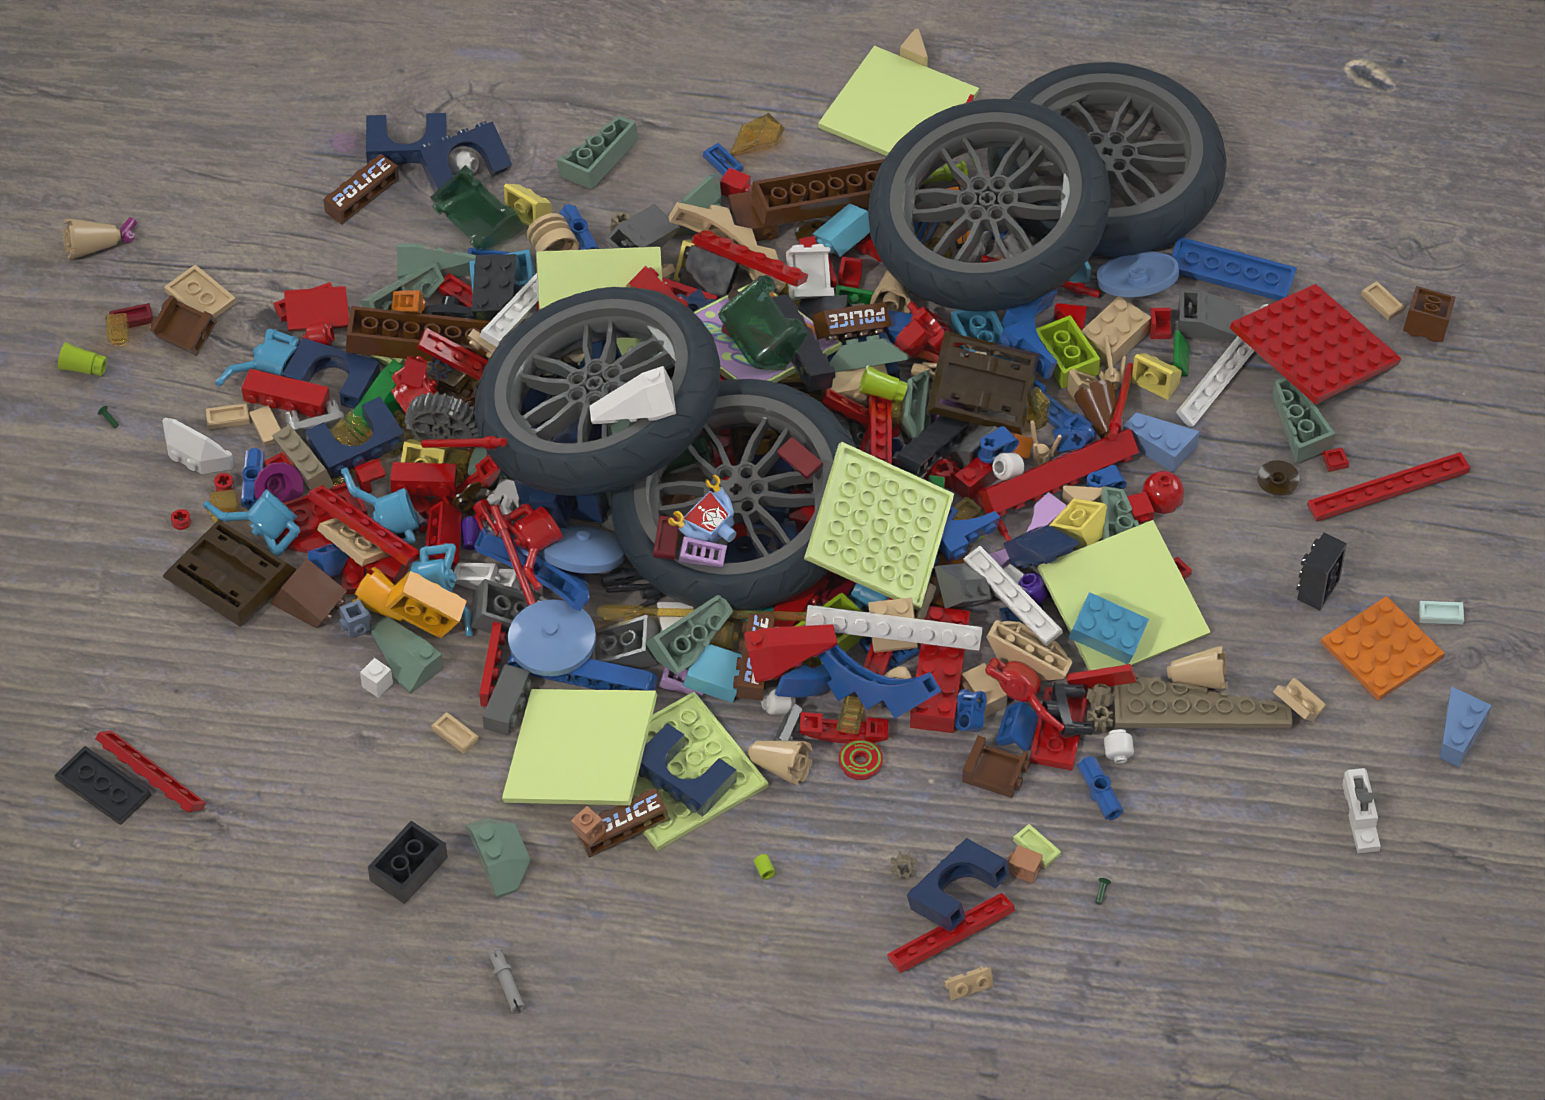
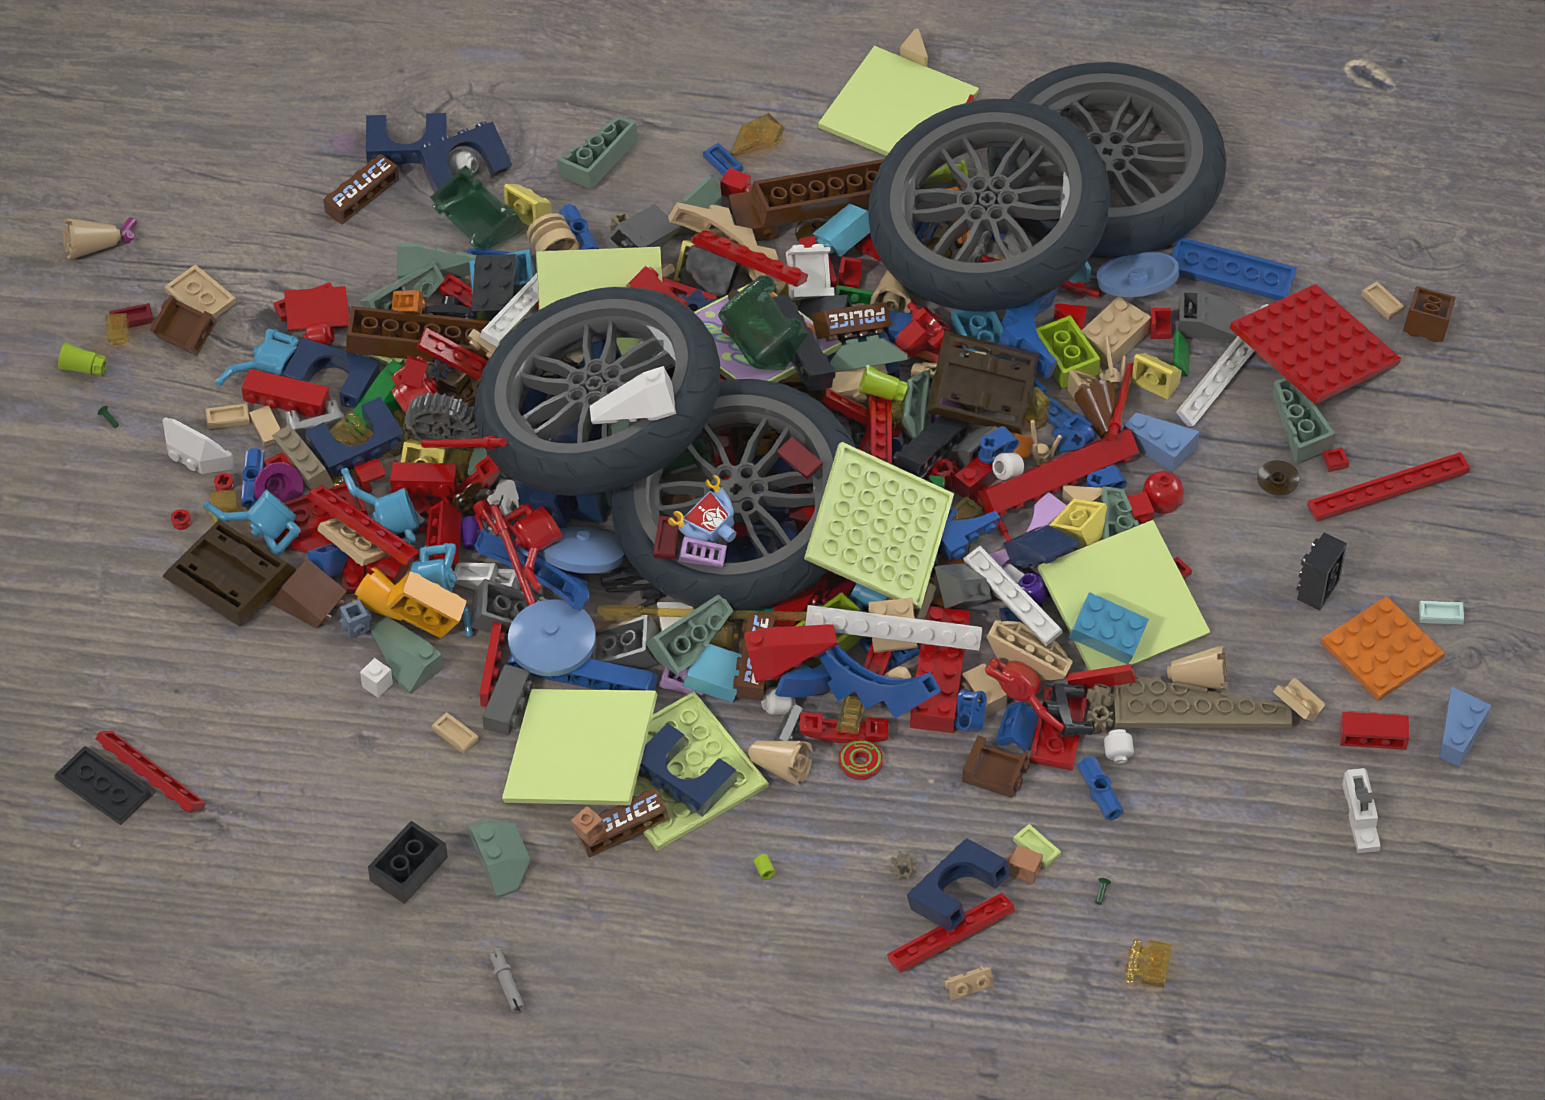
(1156, 962): none -> clear yellow plate
(1374, 730): none -> red brick

